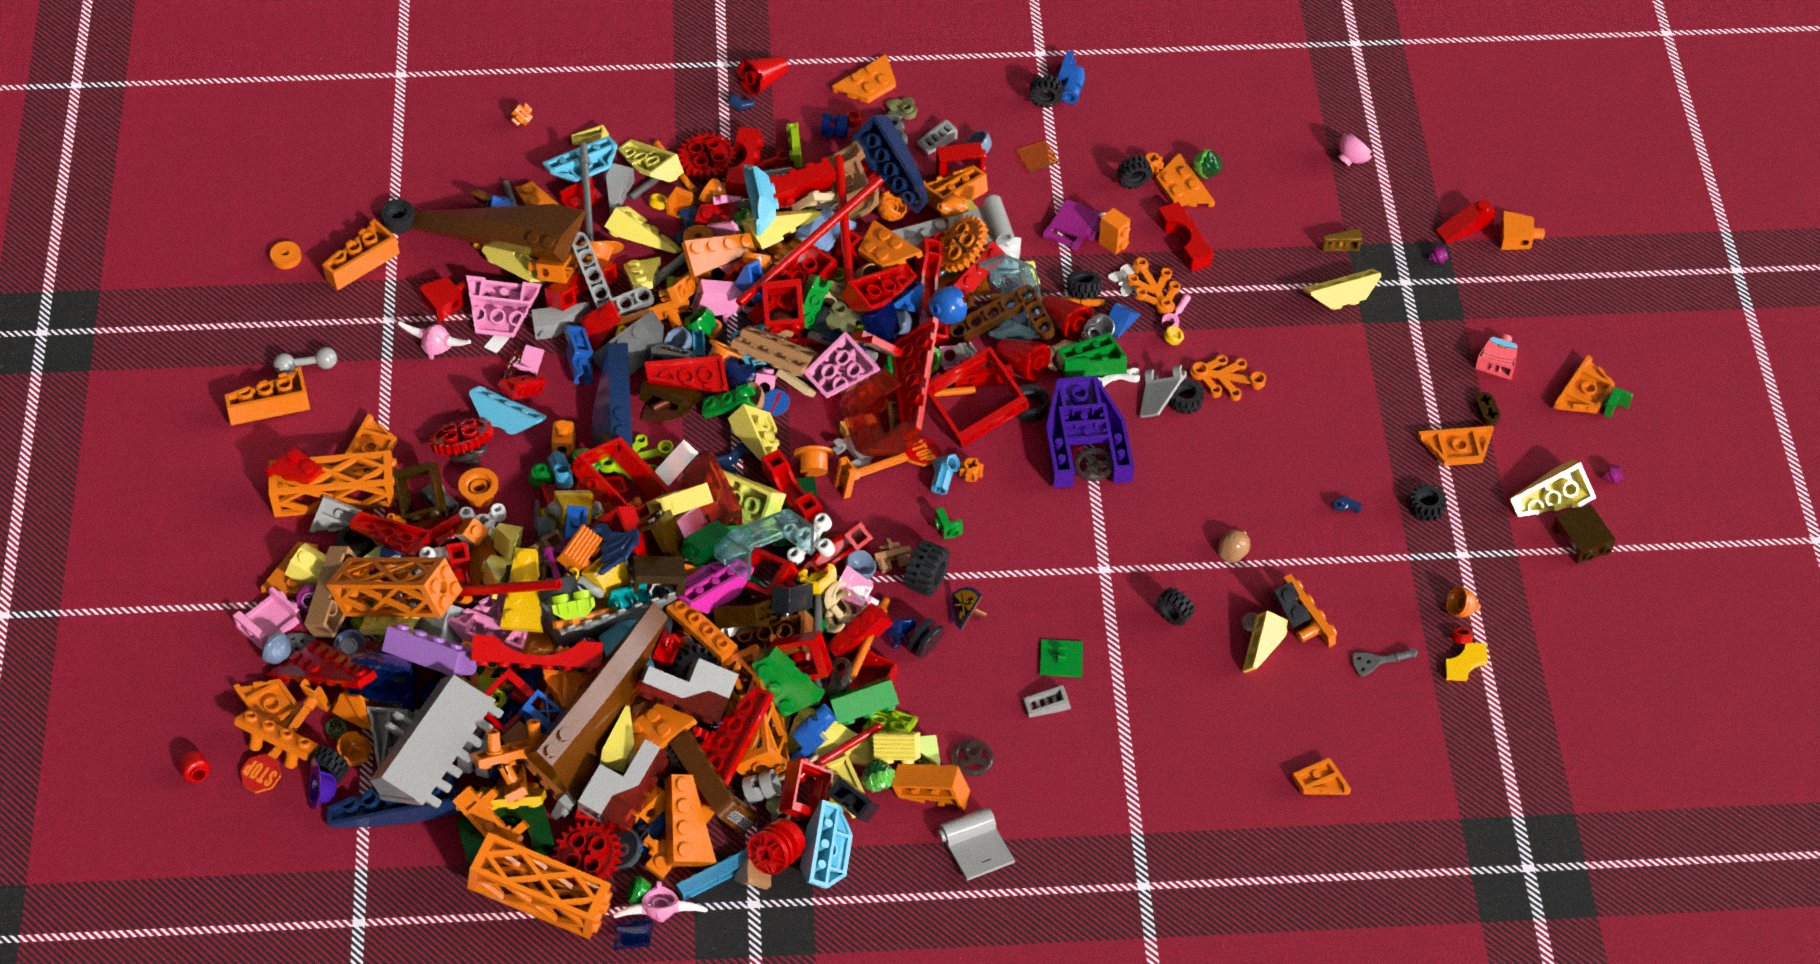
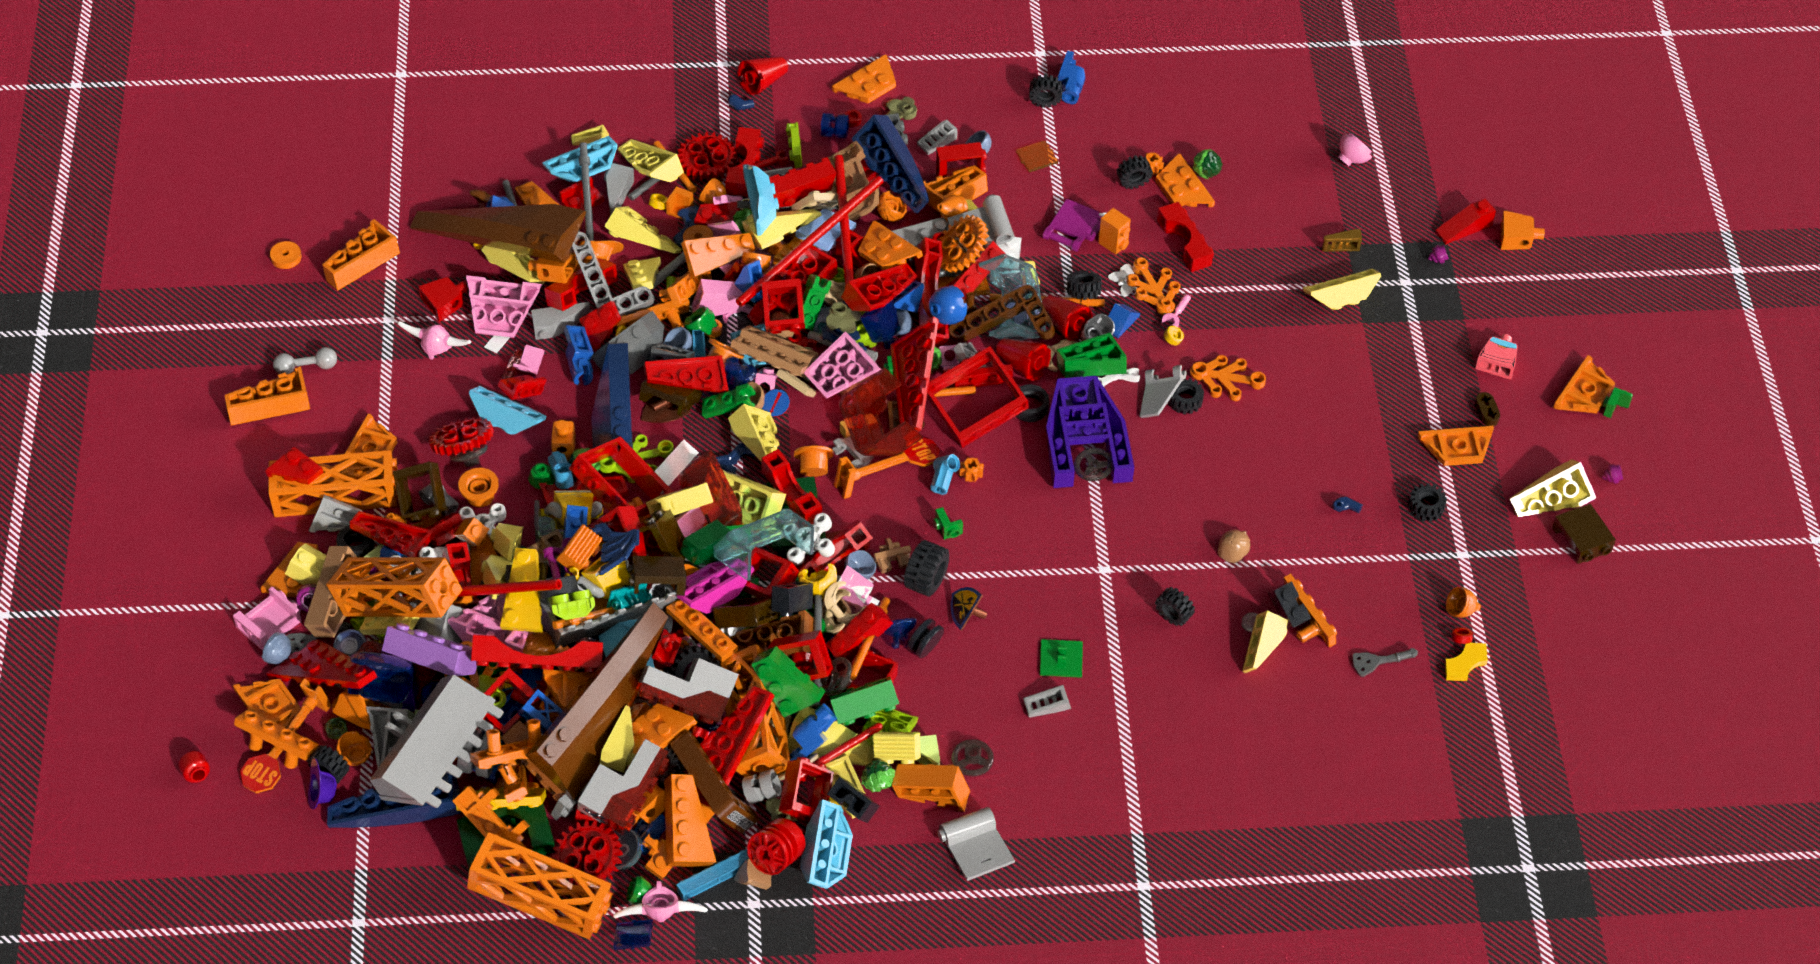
(397, 207): black tyre -> none
(521, 114): orange gear -> none
(877, 343): slope -> none
(1321, 779): orange wing -> none

